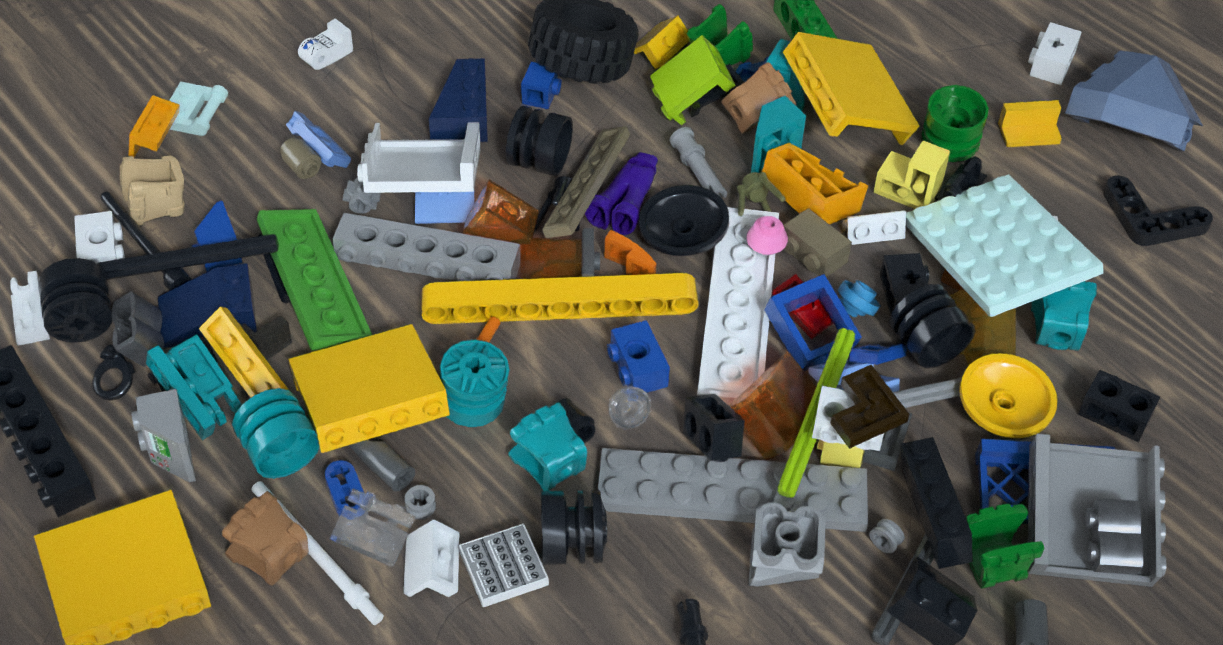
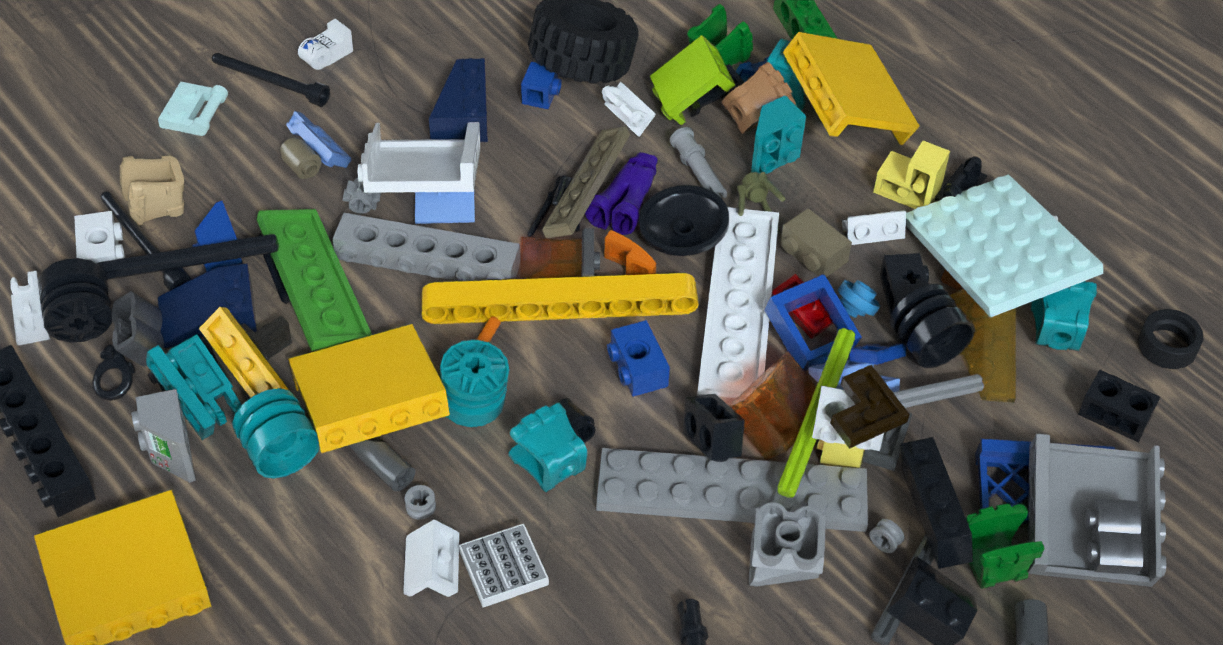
(153, 125): light orange panel -> none
(265, 538): medium nougat piece -> none
(316, 93): none -> black piece
(336, 490): blue beam -> none
(354, 593): white bar -> none
(369, 535): clear plate -> none
(501, 216): clear orange slope -> none
(539, 140): black wheel -> none
(572, 527): black wheel -> none
(628, 107): none -> white hinge
(629, 407): clear cone -> none
(663, 41): yellow panel -> none
(767, 236): bright pink cone -> none
(812, 185): light orange wedge -> none
(955, 121): green wheel -> none
(1013, 384): yellow dish -> none
(1030, 123): yellow panel -> none
(1054, 53): white brick -> none
(1139, 96): sand blue panel -> none
(1149, 228): black beam -> none
(1178, 323): none -> black tyre

